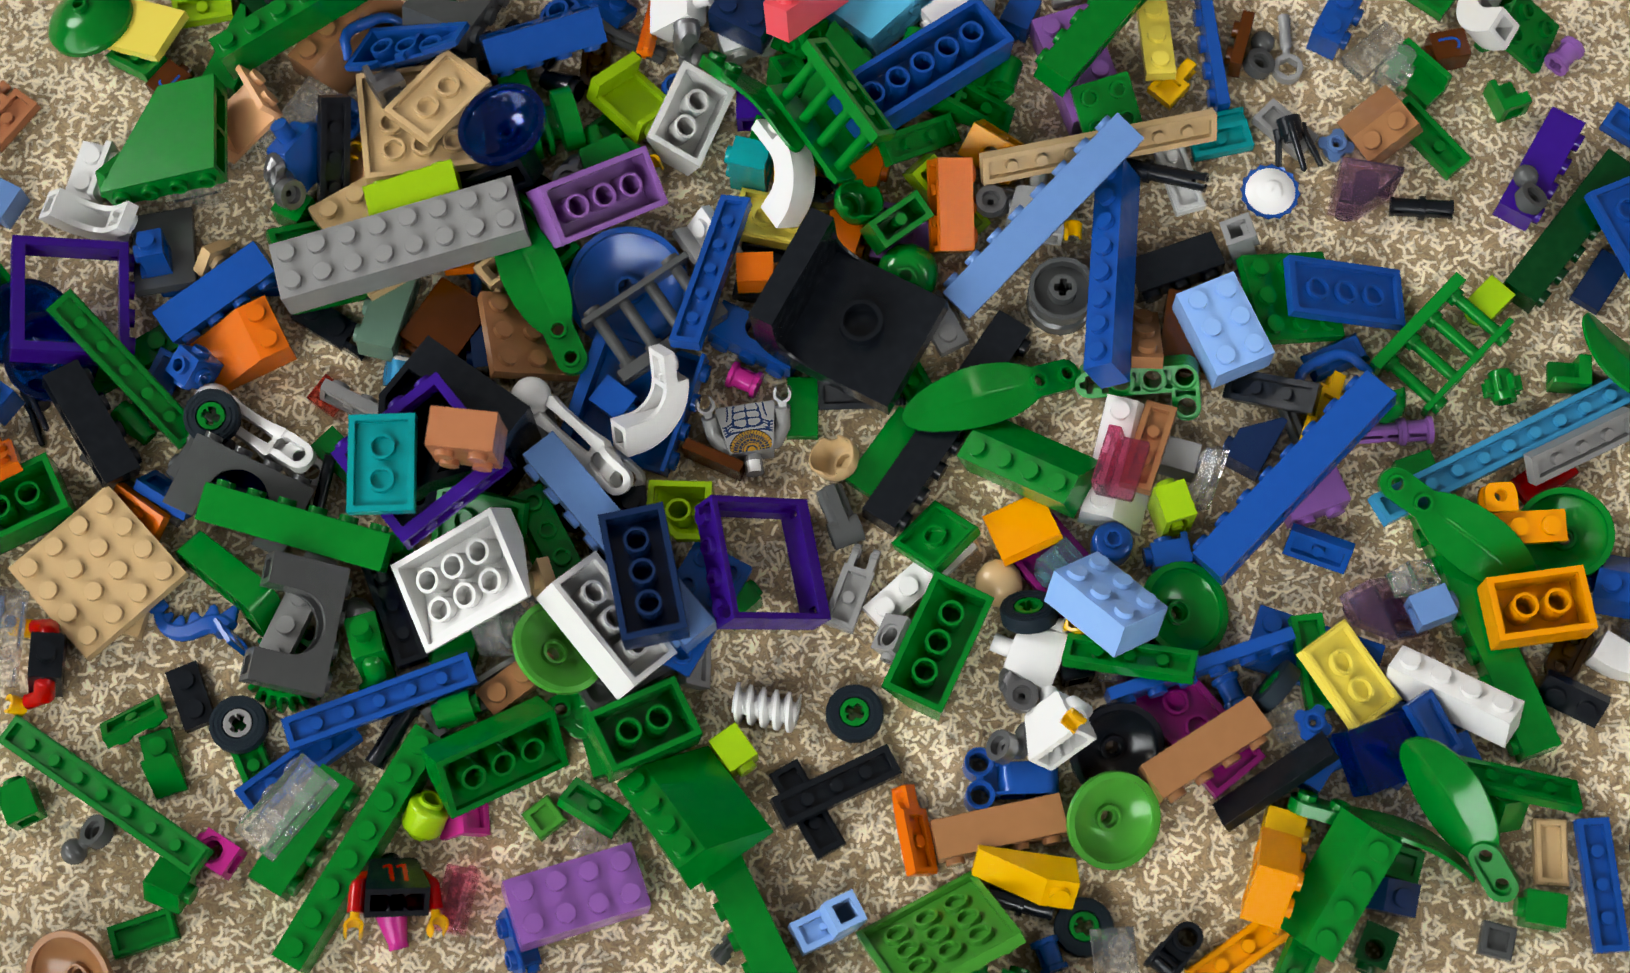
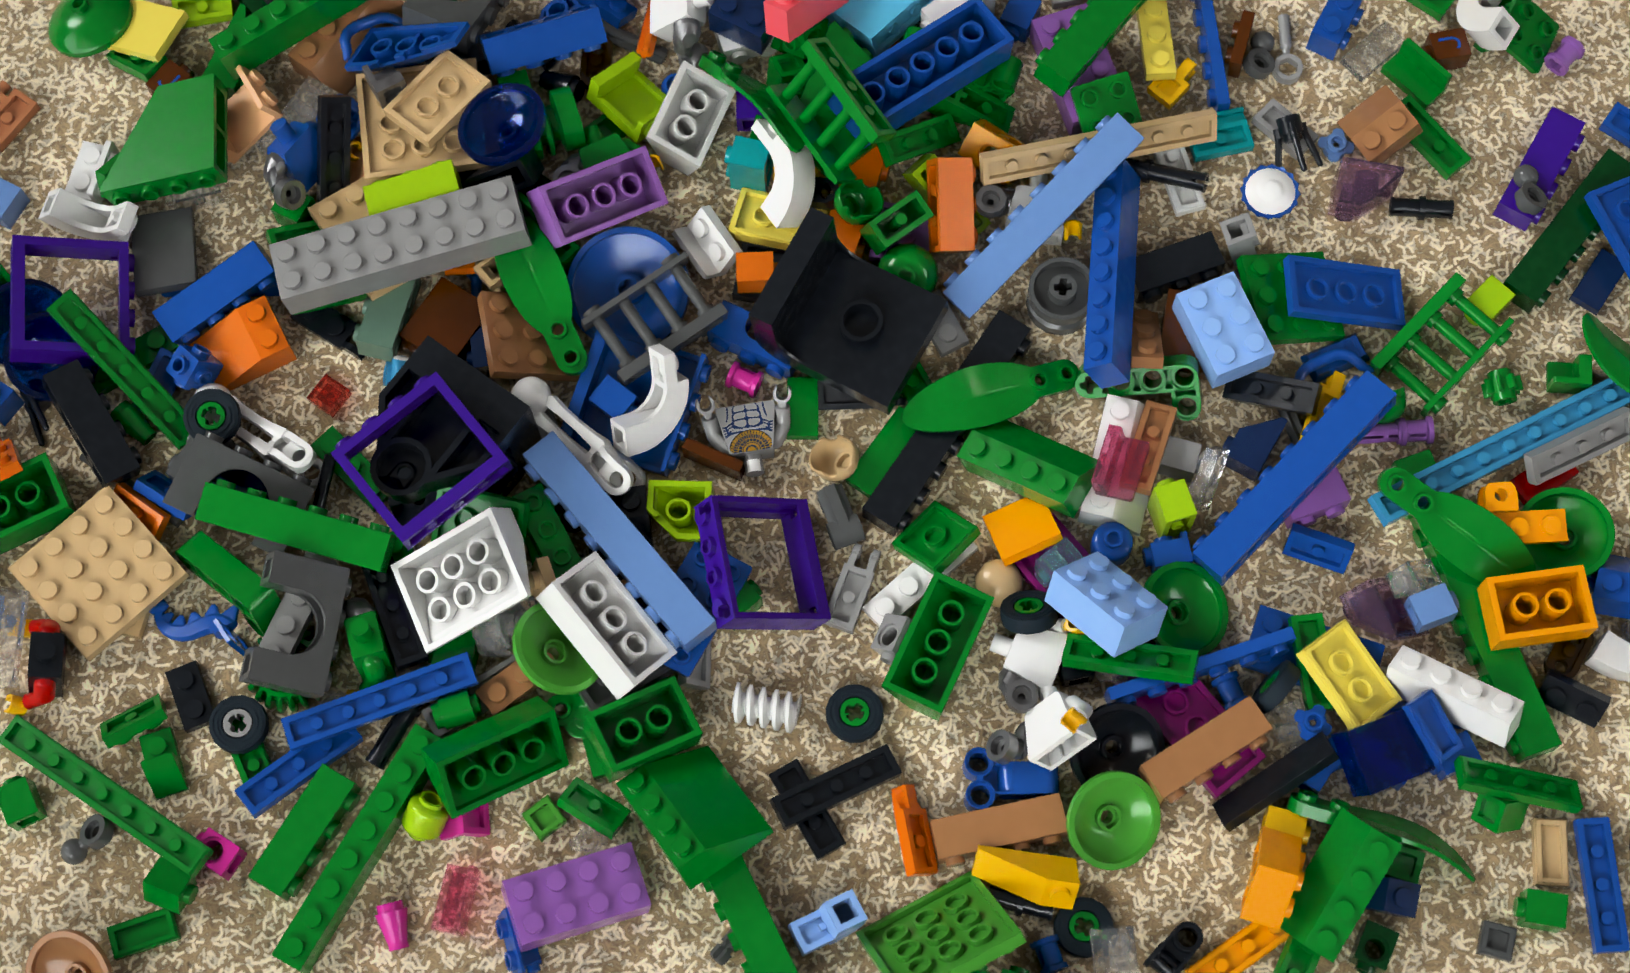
(152, 253): blue brick -> none
(213, 255): tan plate -> none
(286, 806): clear brick -> none
(340, 396): light grey hinge -> none
(382, 464): teal plate -> none
(395, 889): black torso -> none
(466, 438): nougat brick -> none
(643, 576): dark blue brick -> none
(710, 273): blue plate -> none
(734, 751): lime brick -> none
(1395, 68): clear brick -> none
(1459, 811): green plant -> none
(1505, 101): green panel -> none

